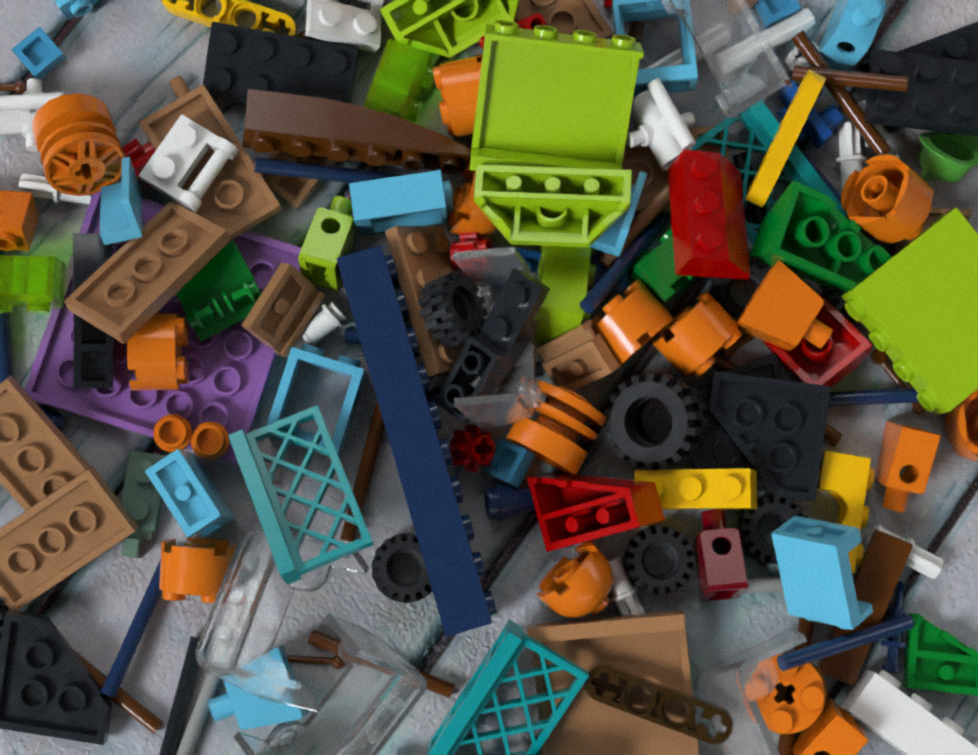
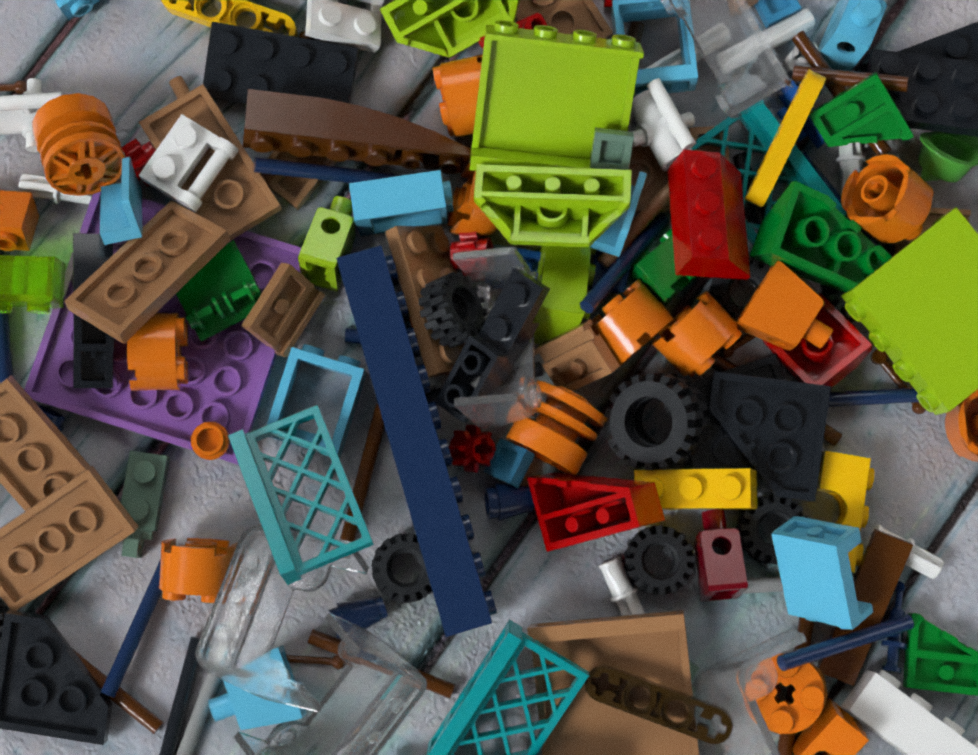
(38, 53): dark azure plate -> none
(172, 432): orange plate -> none
(190, 493): medium azure panel -> none
(323, 324): white pin -> none
(361, 612): none -> dark blue cone
(400, 81): clear neon green brick -> none
(578, 584): orange cylinder -> none
(611, 149): none -> sand green plate
(861, 115): none -> green wing
(909, 448): orange torso -> none

